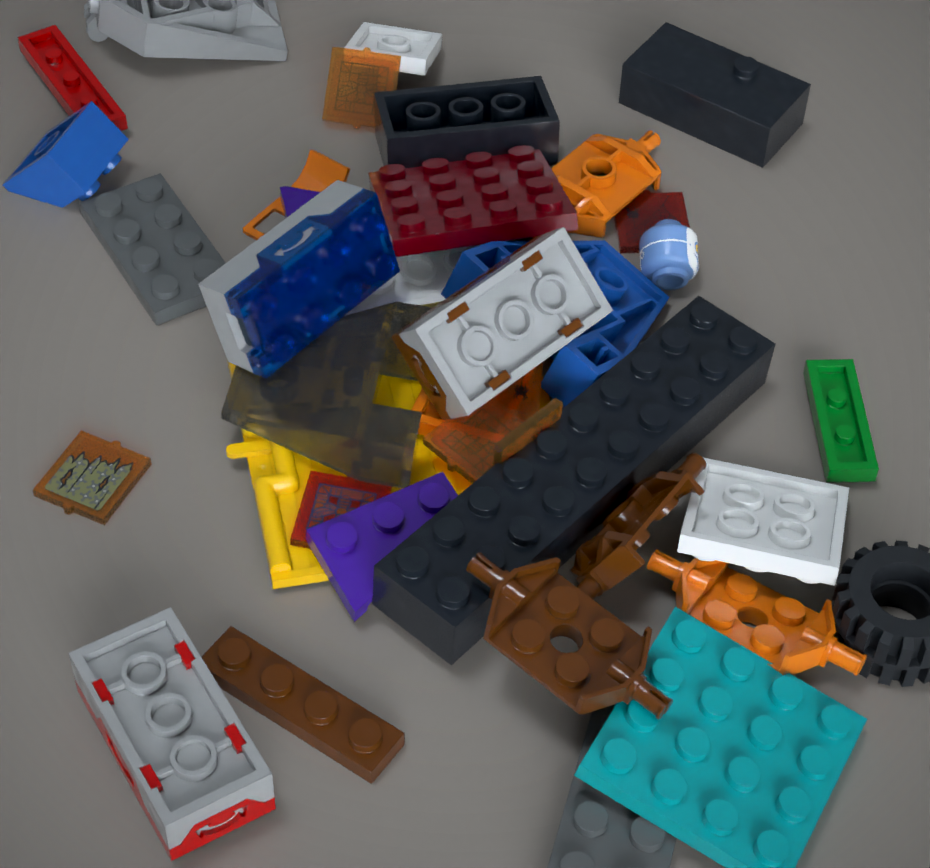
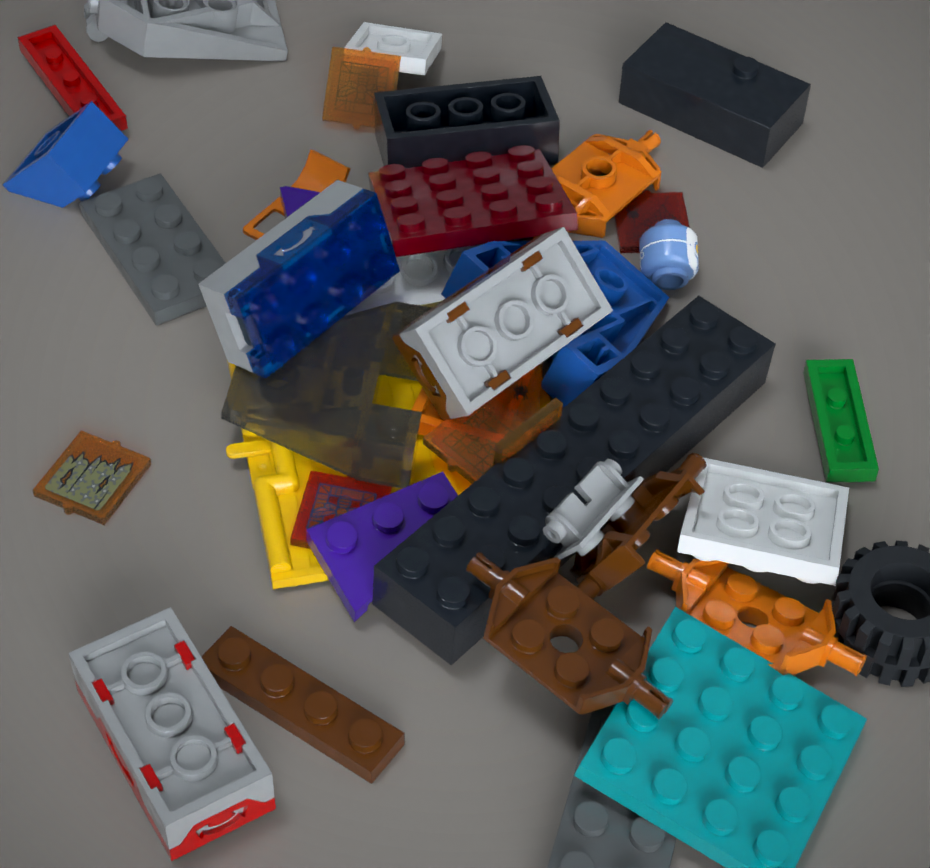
(579, 524): none -> light grey hinge

